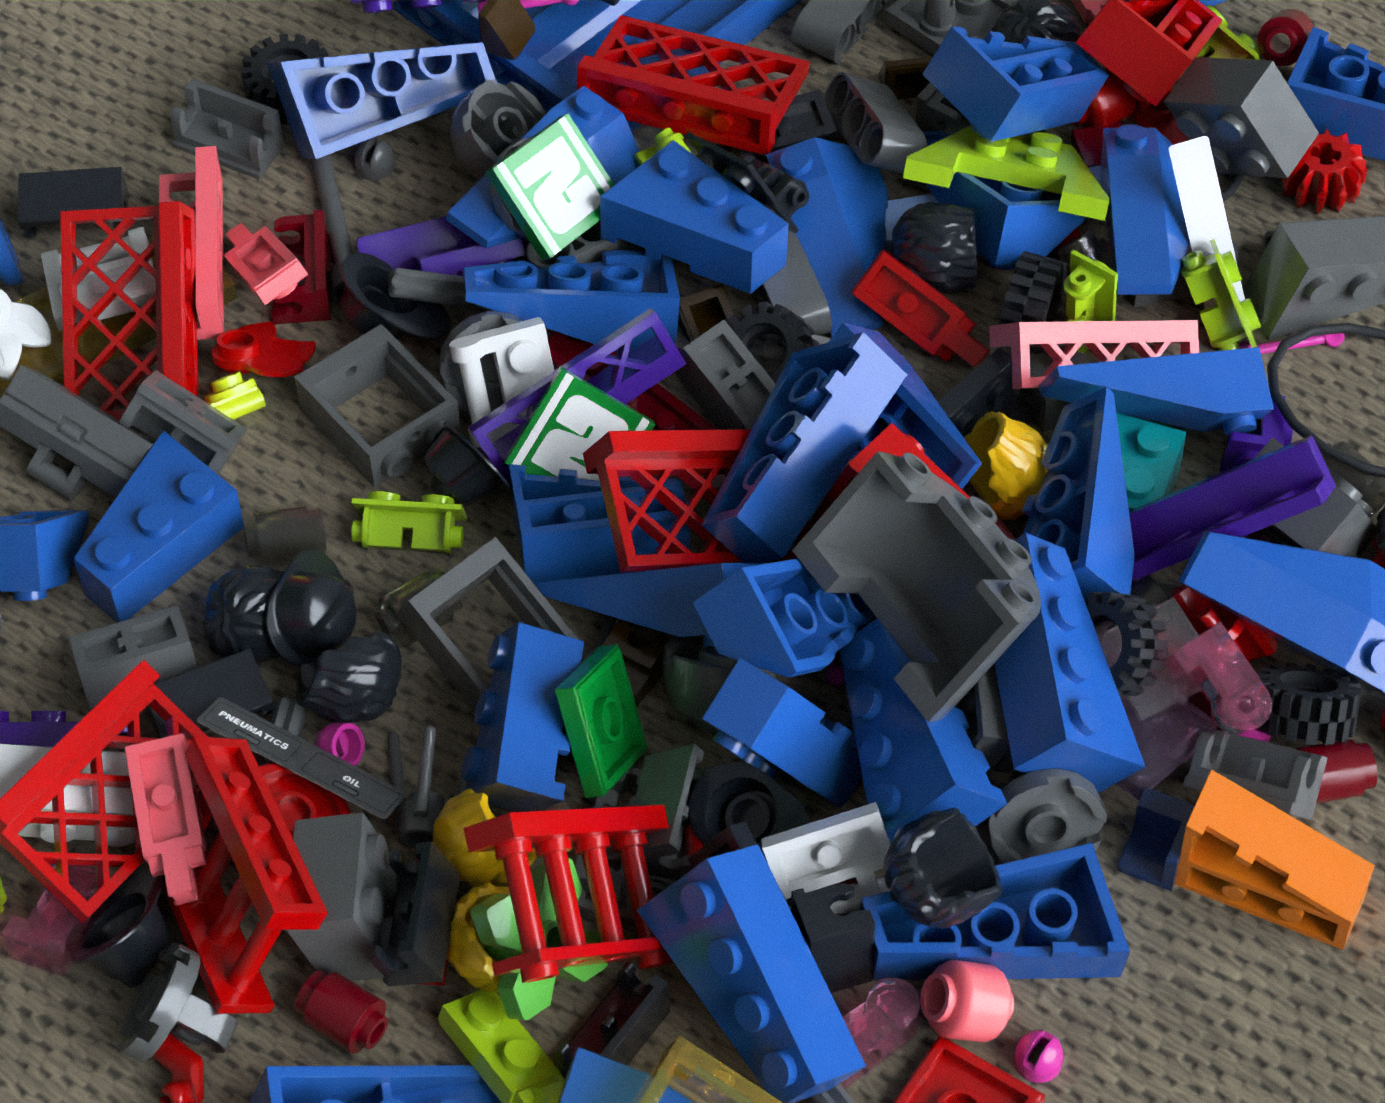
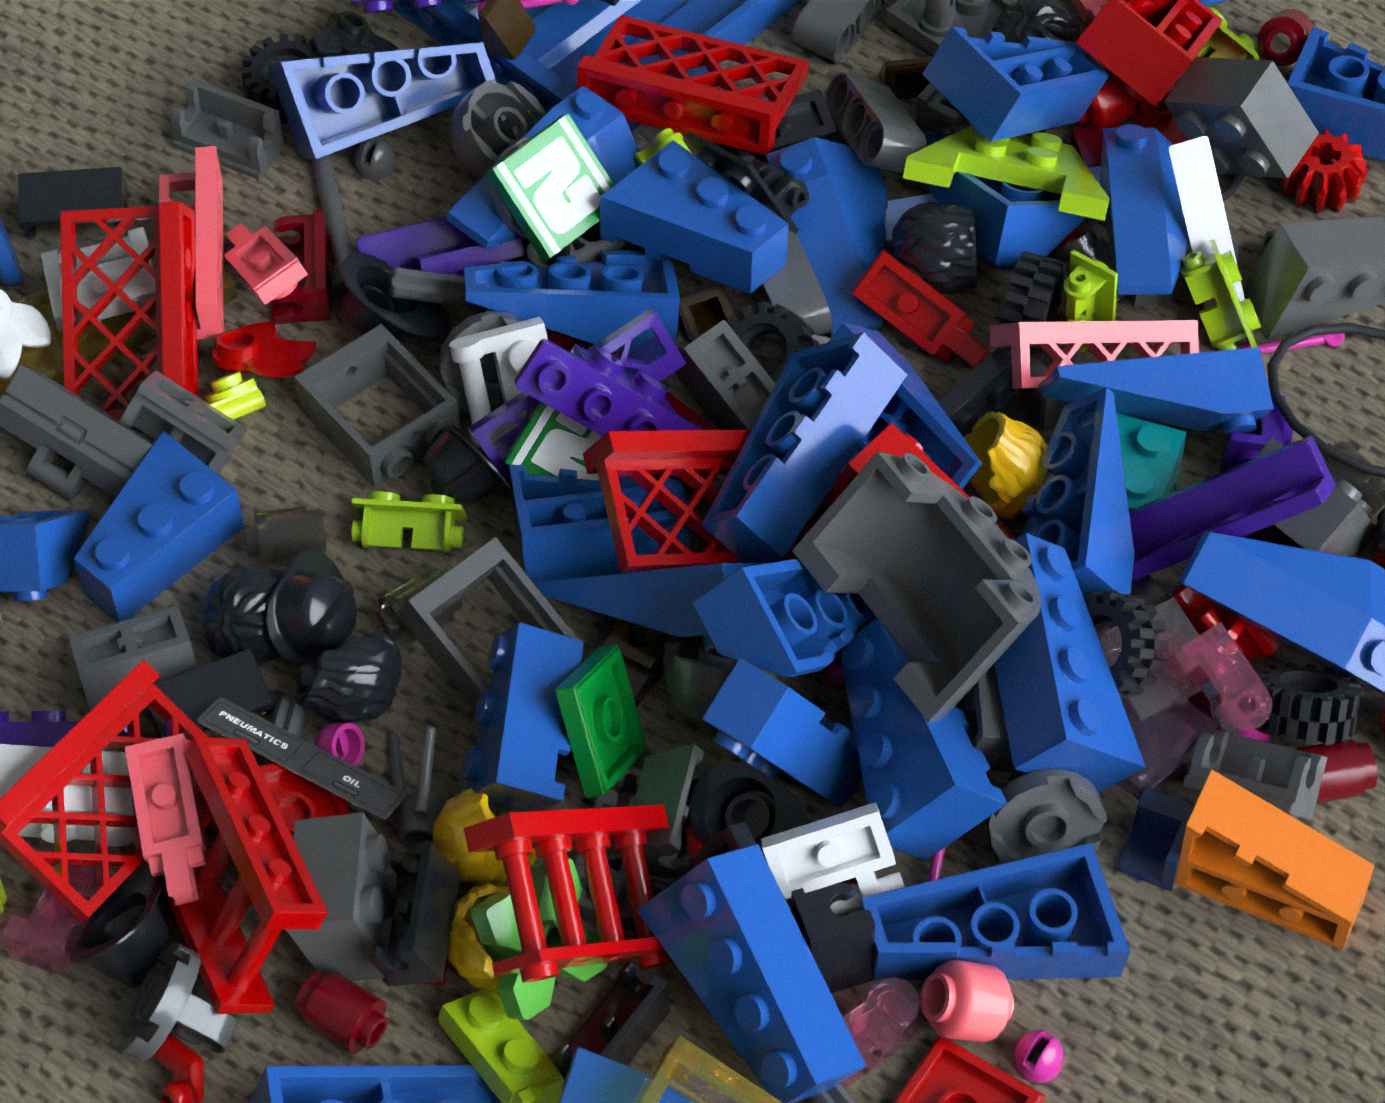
(348, 34): none -> black plate
(597, 391): none -> dark purple bracket
(940, 870): black hair -> none

